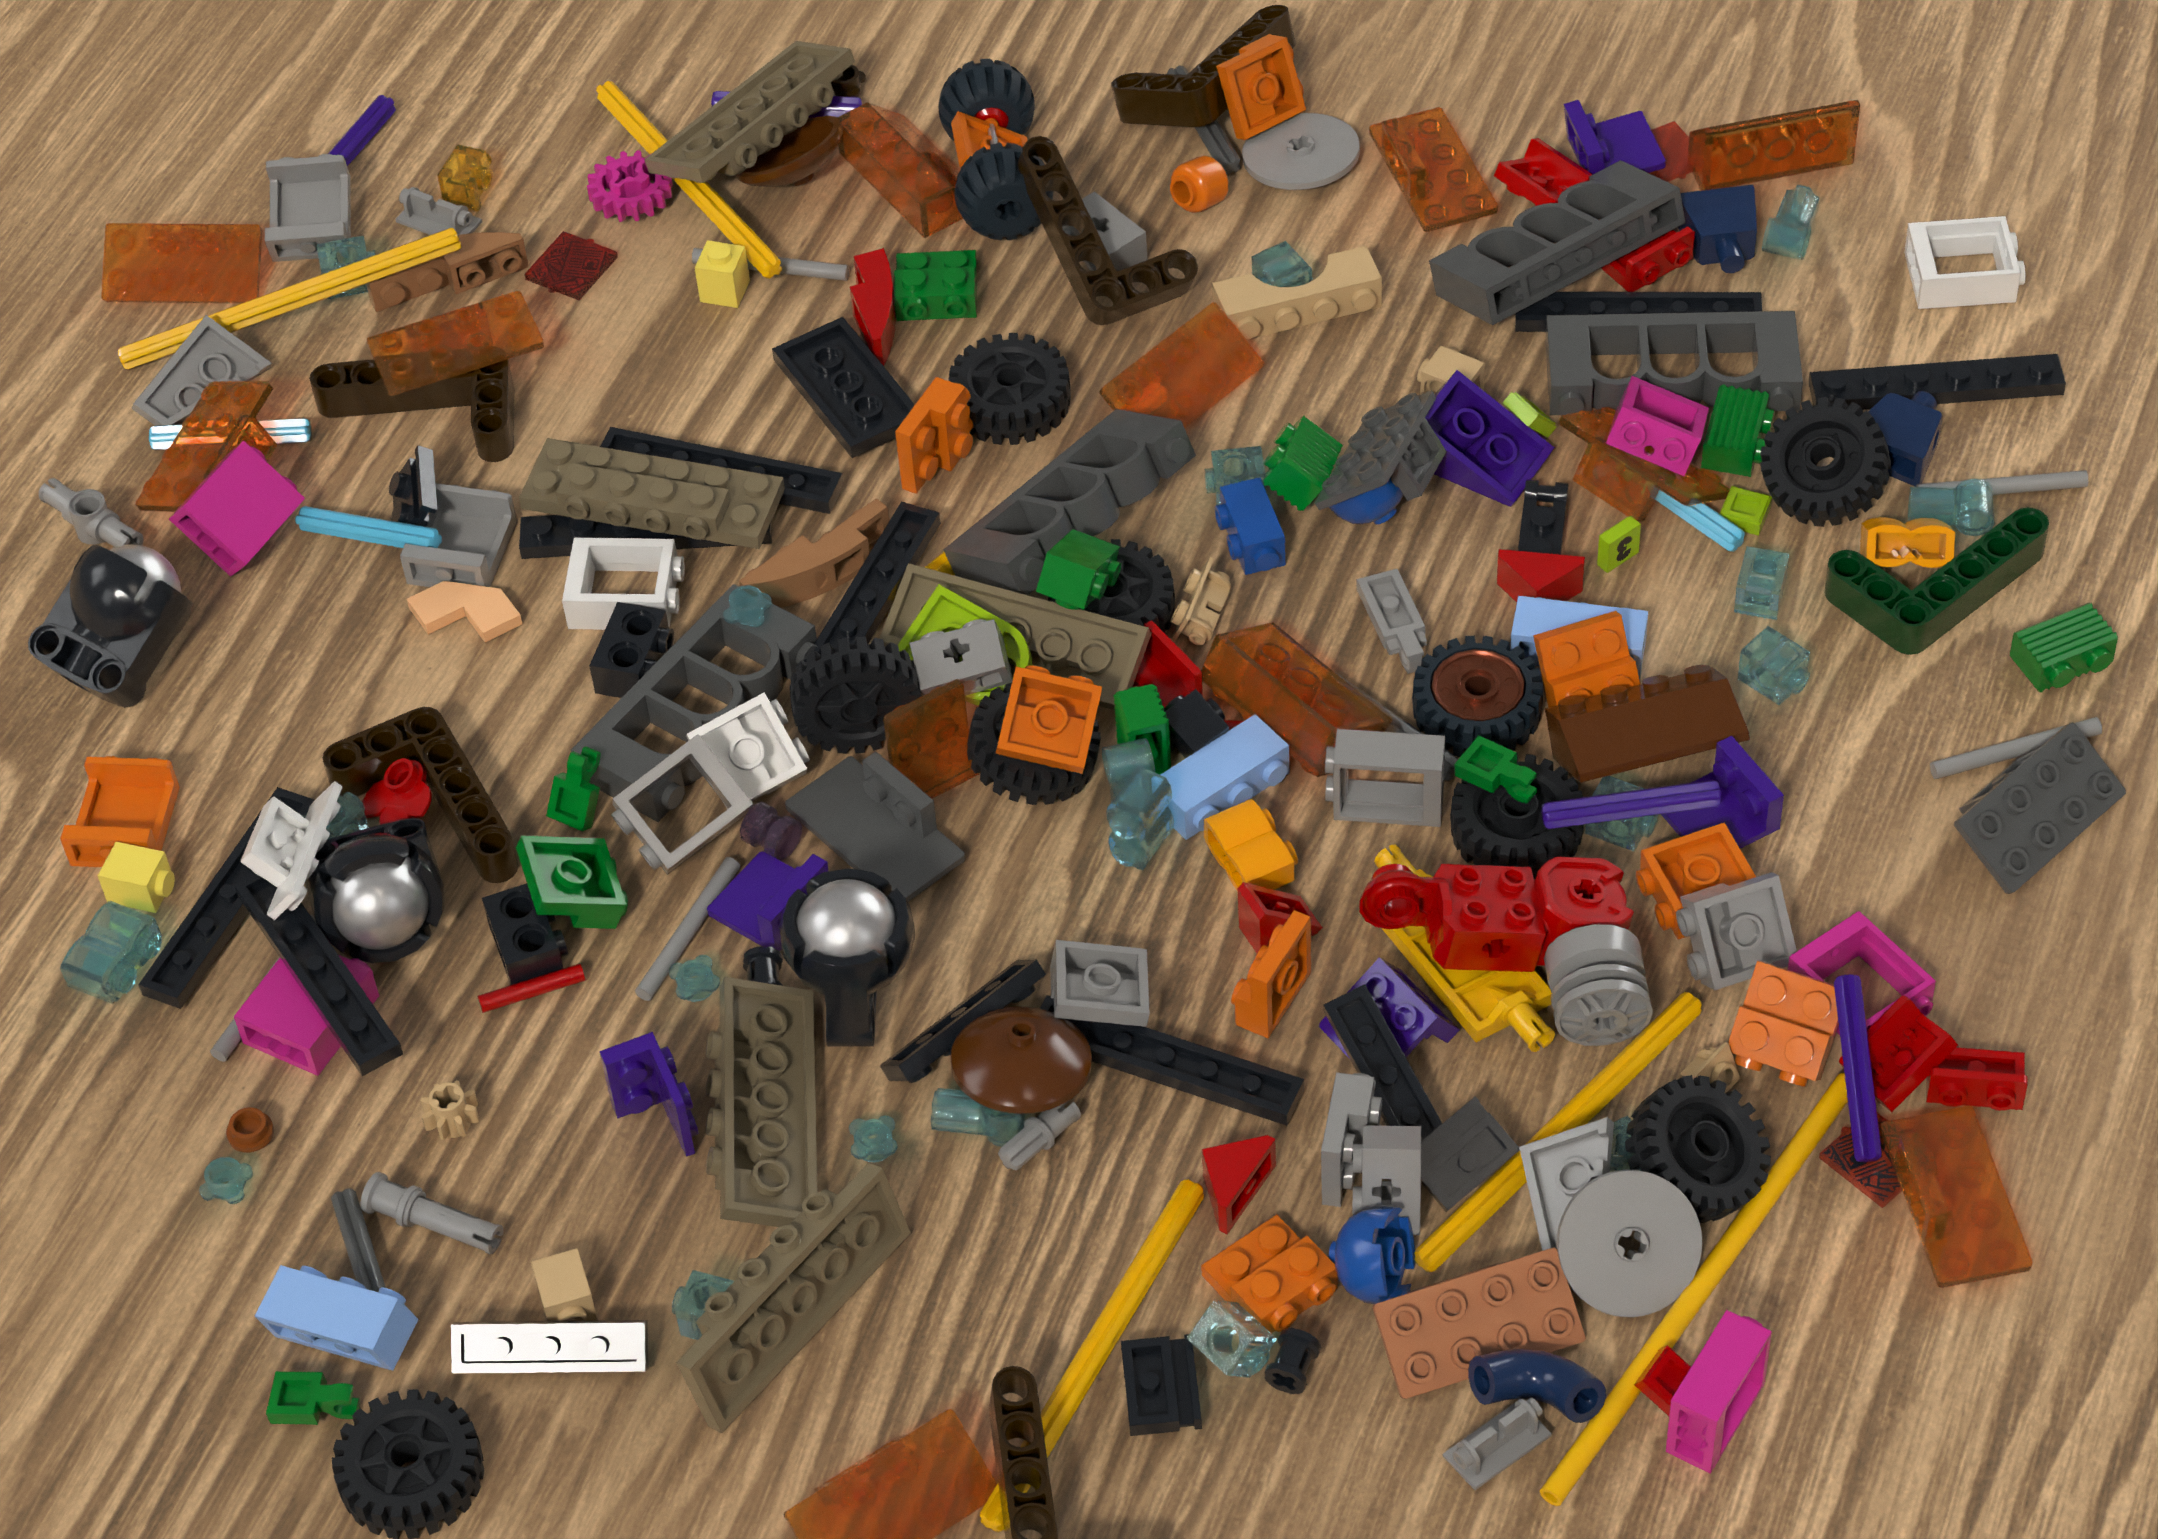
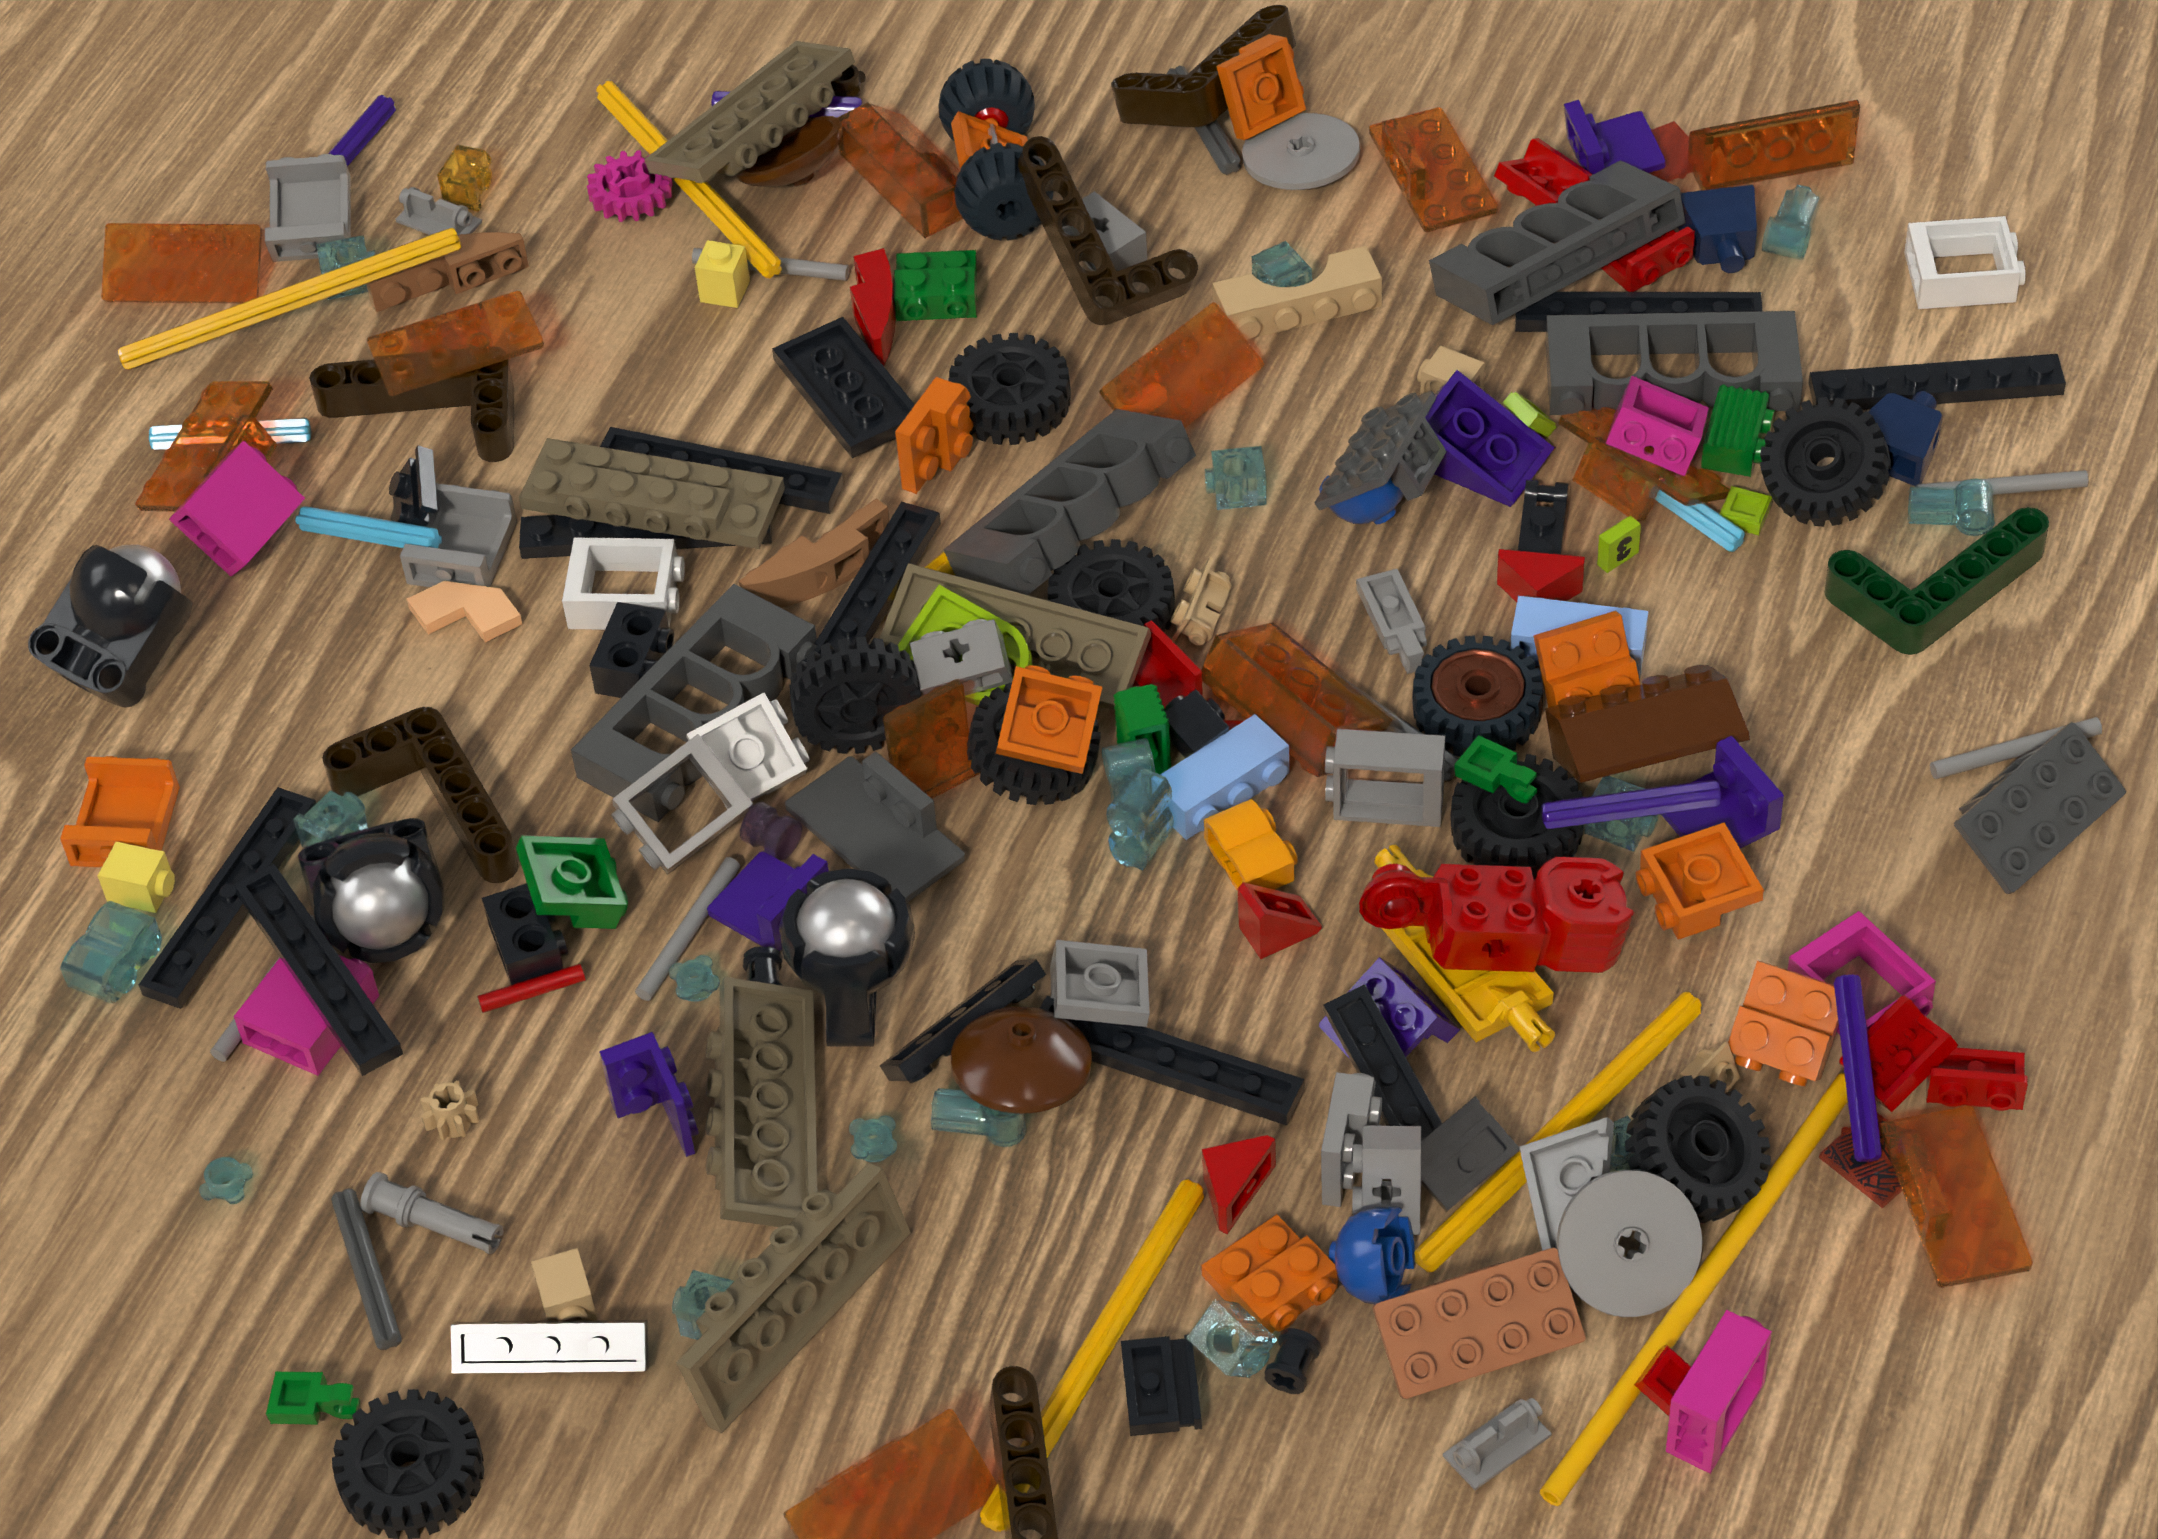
(89, 515): light grey pin -> none
(204, 357): light grey wing -> none
(249, 1130): dark orange plate -> none
(286, 846): white bracket -> none
(337, 1316): light blue brick -> none
(400, 793): red plate -> none
(571, 265): clear red piece -> none
(572, 796): green plate -> none
(747, 606): clear light blue plate -> none
(1037, 1135): light grey axle -> none
(1079, 570): green brick -> none
(1199, 184): orange head -> none
(1251, 526): blue brick -> none
(1274, 977): orange plate -> none
(1301, 462): green brick -> none
(1537, 1376): dark blue cylinder -> none
(1598, 985): light grey wheel -> none
(1736, 929): light grey plate -> none
(1761, 582): clear light blue brick -> none
(1774, 665): clear light blue brick -> none
(1893, 543): light orange brick -> none
(2064, 647): green brick -> none

